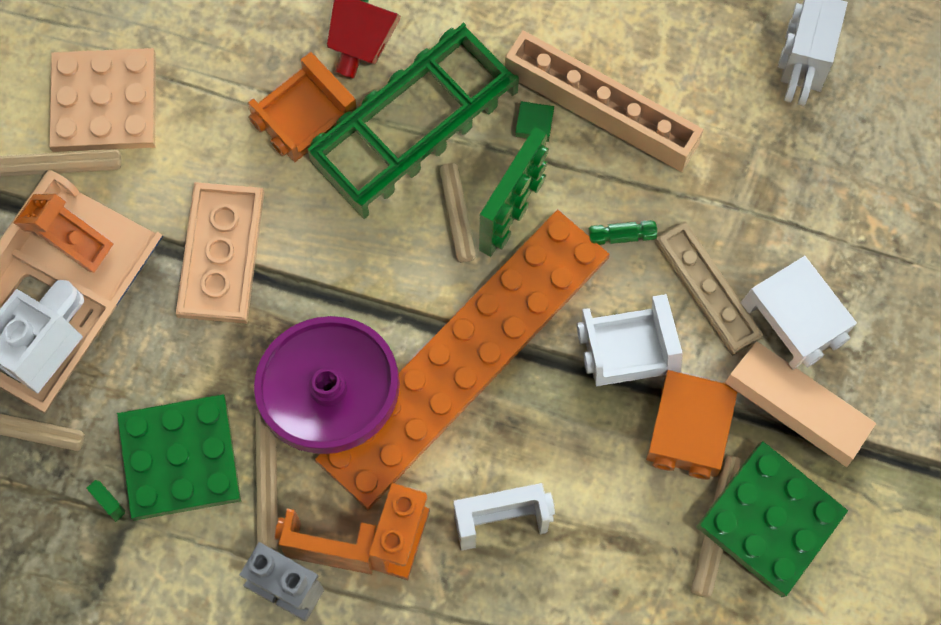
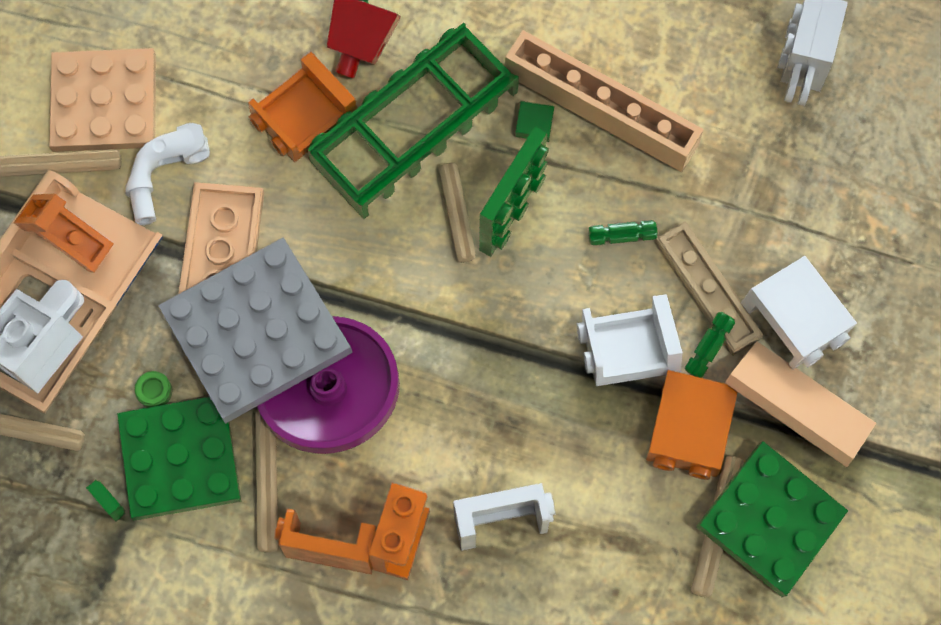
(153, 389): none -> bright green tile
(184, 145): none -> white piece
(255, 330): none -> light grey plate
(276, 576): light grey hips -> none
(470, 354): orange plate -> none
(710, 344): none -> green axle

